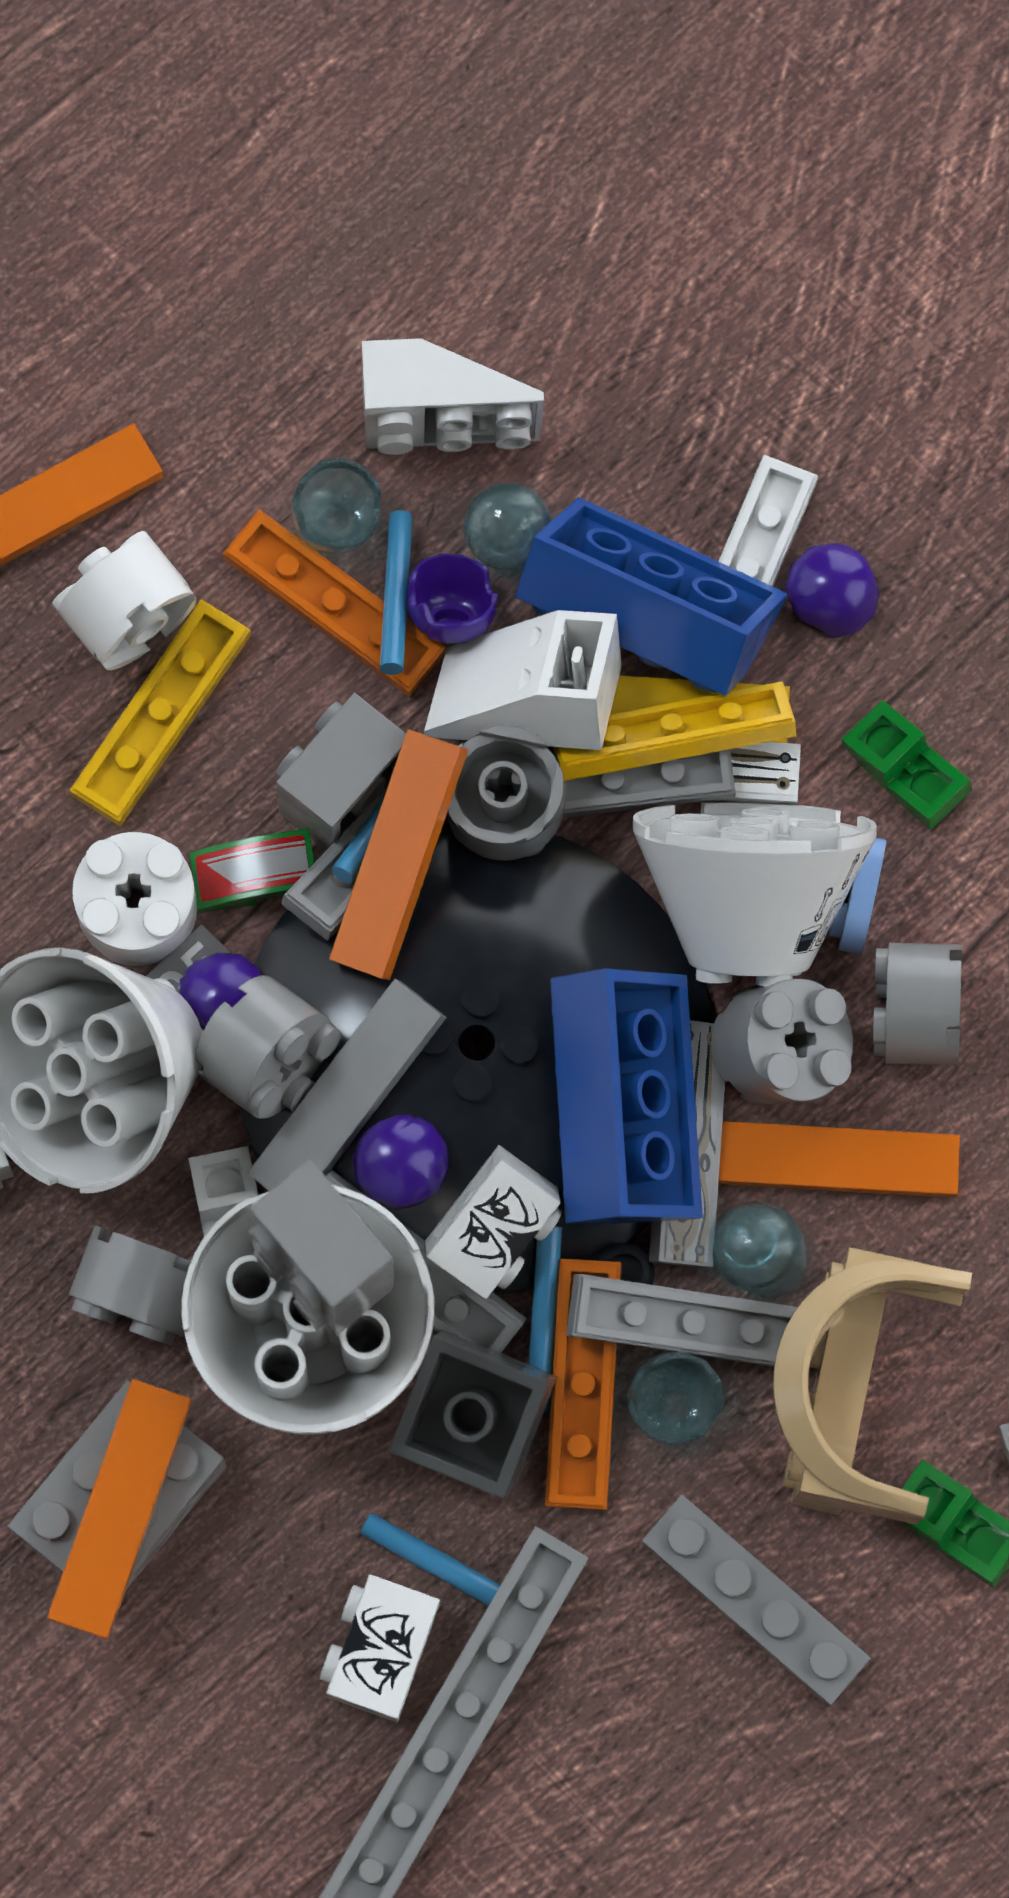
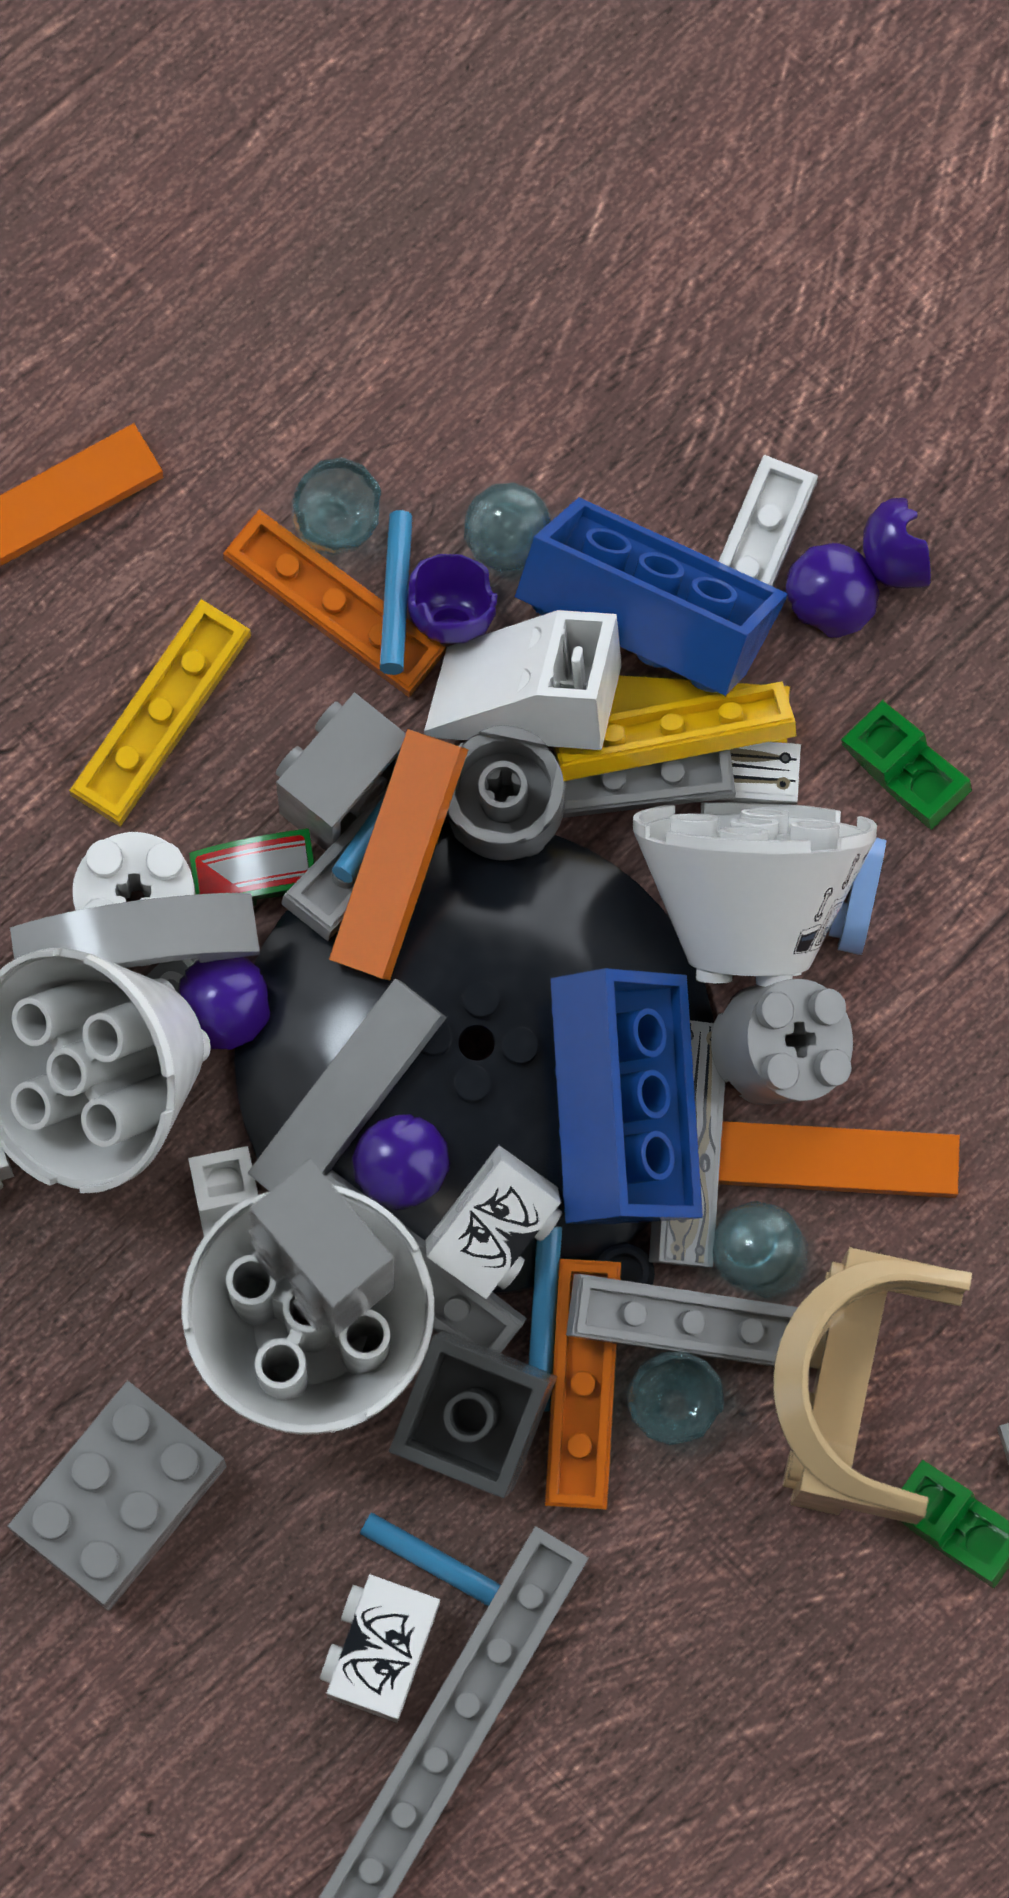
(119, 1509): orange tile -> none
(125, 600): white brick -> none
(133, 1282): light grey brick -> none
(149, 930): none -> light grey slope
(265, 1048): light grey brick -> none
(442, 400): white slope -> none
(755, 1600): light grey plate -> none
(891, 552): none -> dark purple hair
(921, 1003): light grey brick -> none

